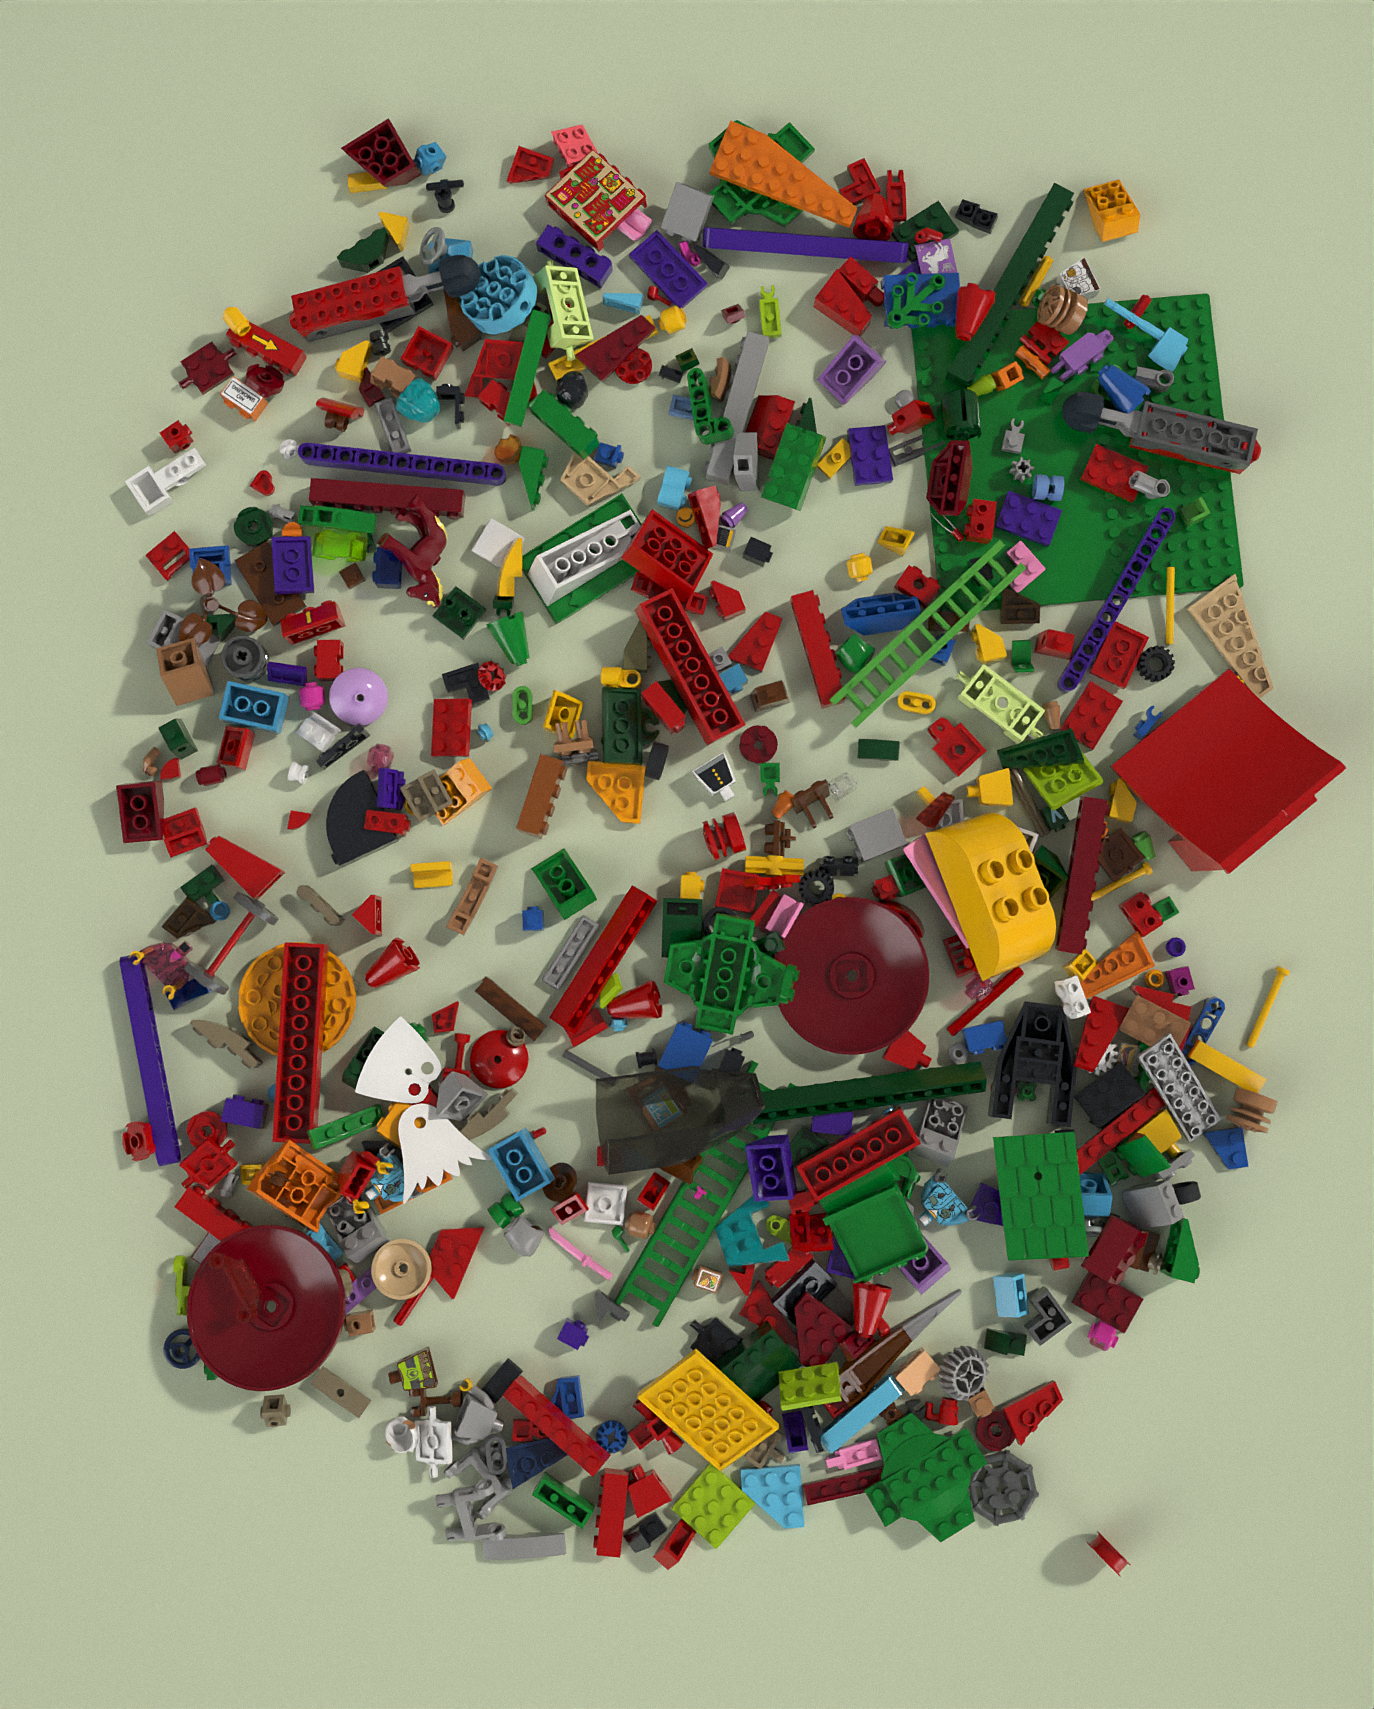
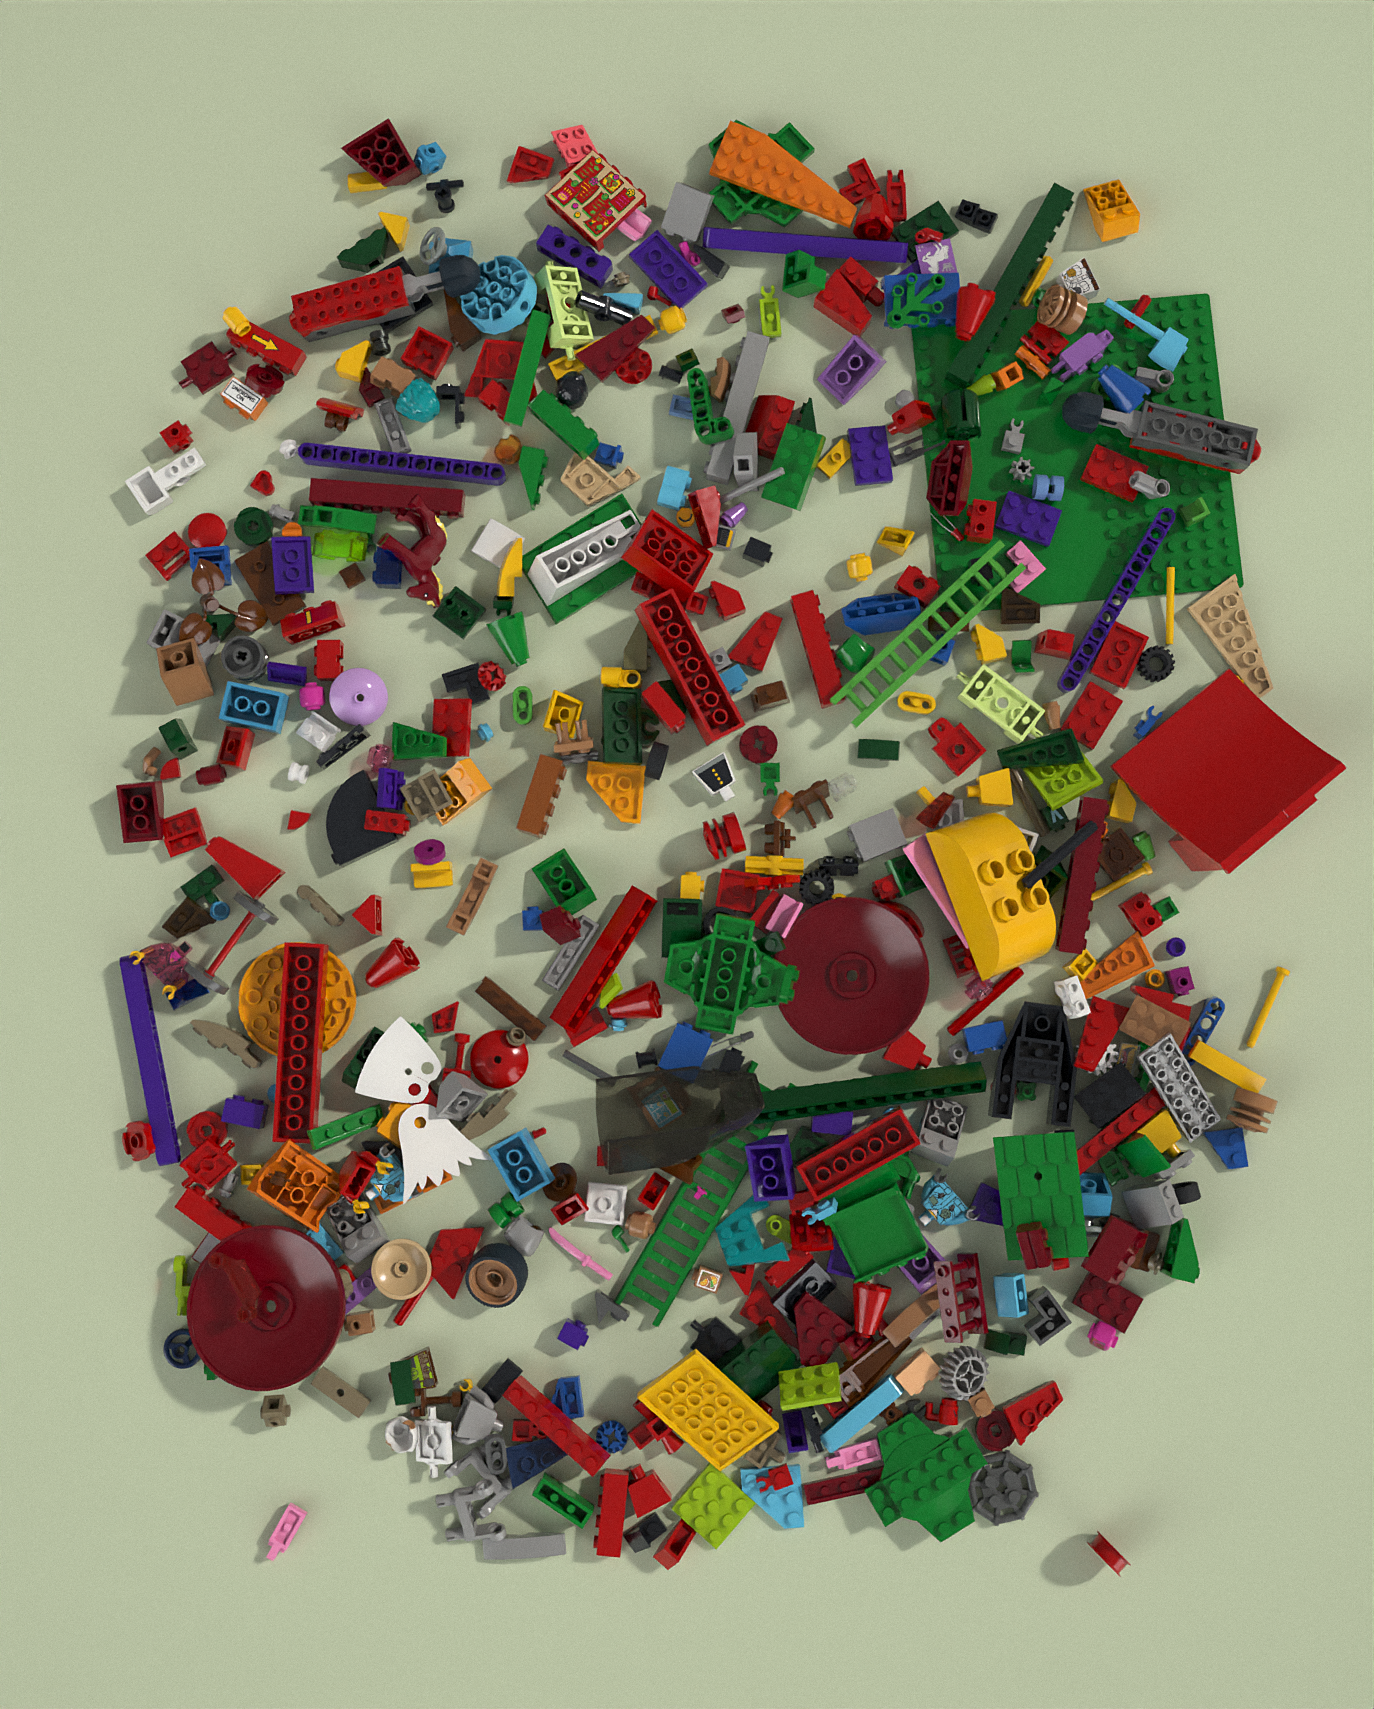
(207, 530): none -> red dish
(286, 1530): none -> bright pink hinge
(402, 1382): none -> dark green slope
(416, 744): none -> green wing
(429, 852): none -> magenta piece
(496, 1275): none -> wheel
(560, 925): none -> dark red brick
(603, 308): none -> black piece
(621, 279): none -> dark tan plate
(751, 485): none -> light grey bar
(778, 1477): none -> red plate
(801, 275): none -> green brick
(824, 1209): none -> medium azure plate
(913, 1317): none -> medium nougat slope
(972, 1297): none -> dark red fence
(1033, 1245): none -> dark red brick
(1059, 854): none -> black axle

